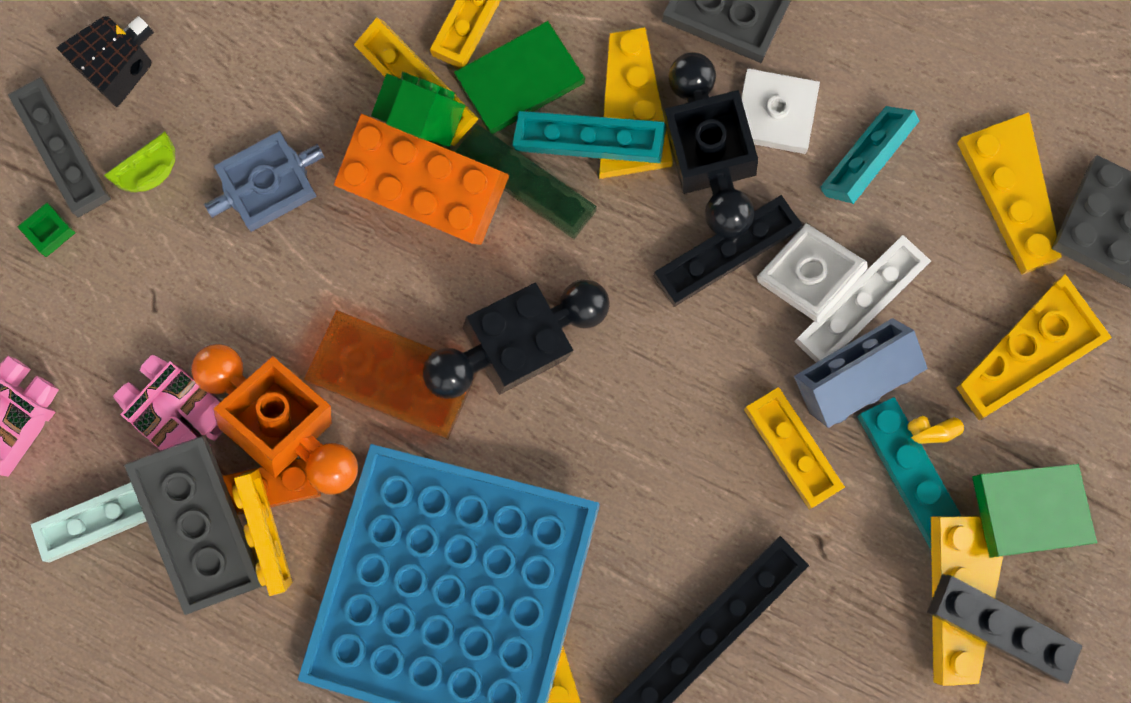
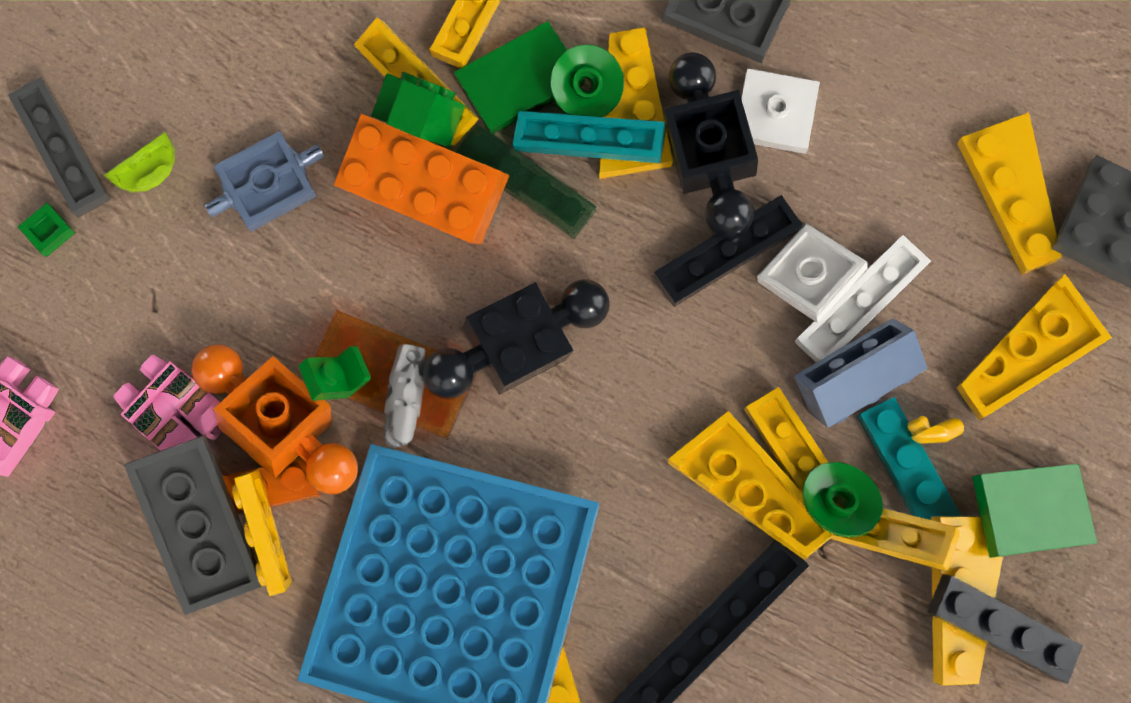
(87, 523): light aqua plate -> none
(110, 56): black torso -> none
(335, 376): none -> green bracket
(404, 395): none -> light grey hinge
(596, 66): none -> green dish
(746, 479): none -> yellow wing
(852, 490): none -> green dish
(869, 154): teal plate -> none
(909, 539): none -> yellow plate

